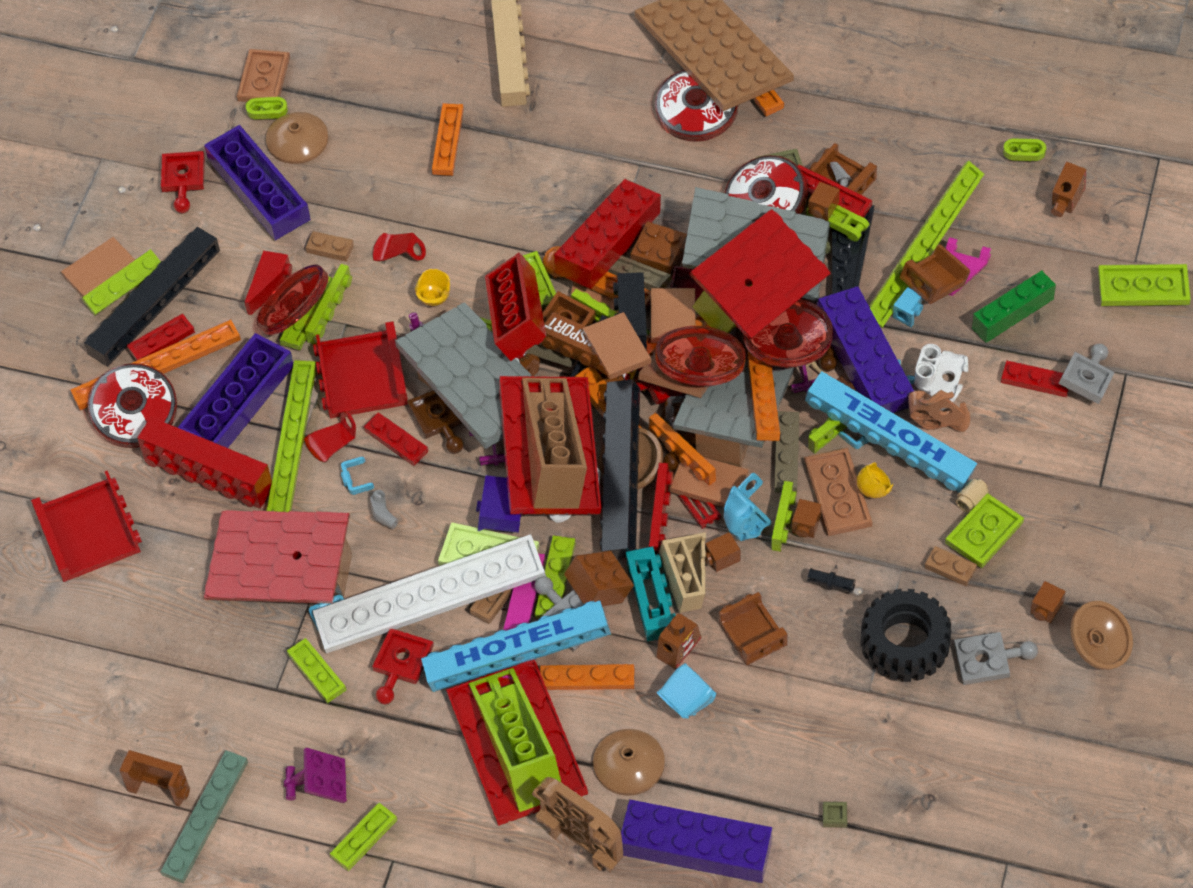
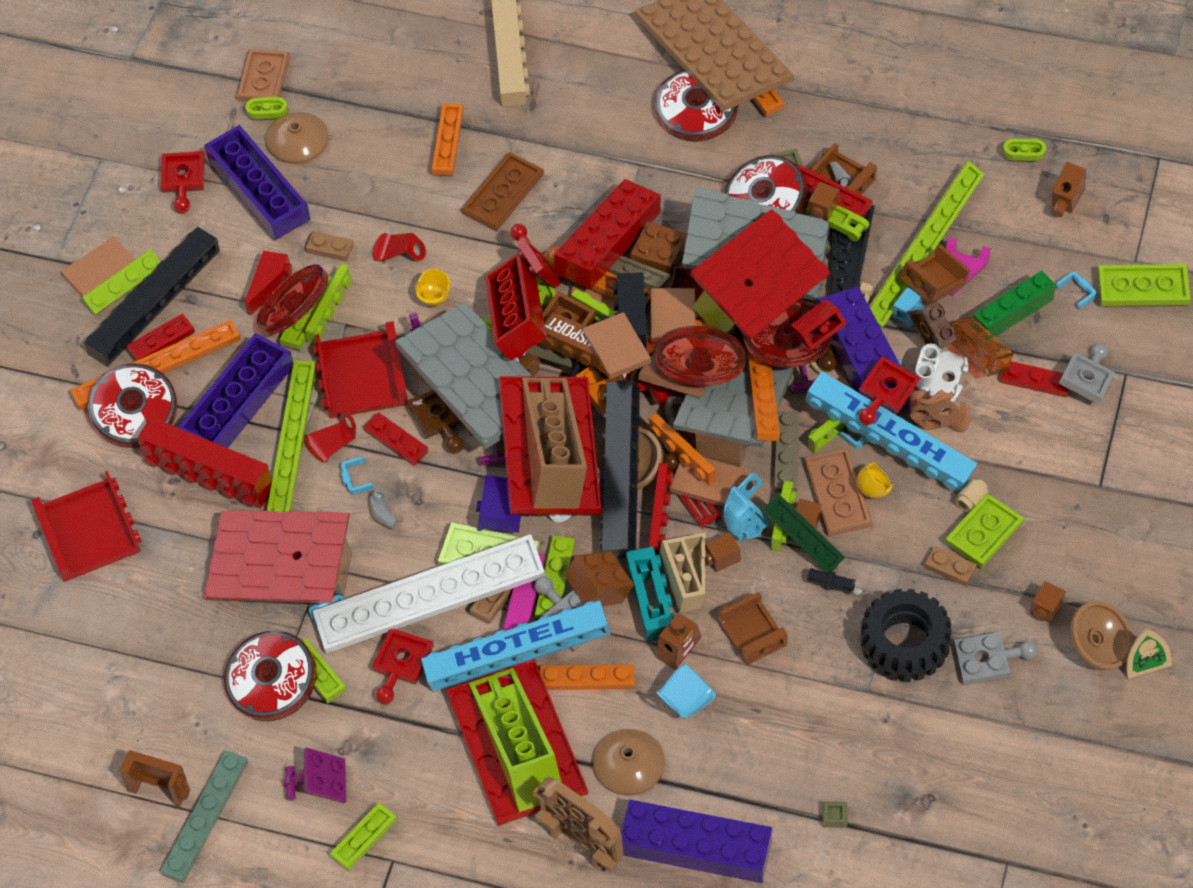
(270, 676): none -> dish
(502, 191): none -> dark orange tile
(539, 265): none -> red plate
(804, 533): none -> dark green plate
(818, 324): none -> red brick
(867, 291): none -> tan hand
(891, 398): none -> red plate
(932, 324): none -> reddish brown plate
(981, 347): none -> clear orange brick
(1083, 283): none -> medium azure piece
(1148, 654): none -> shield

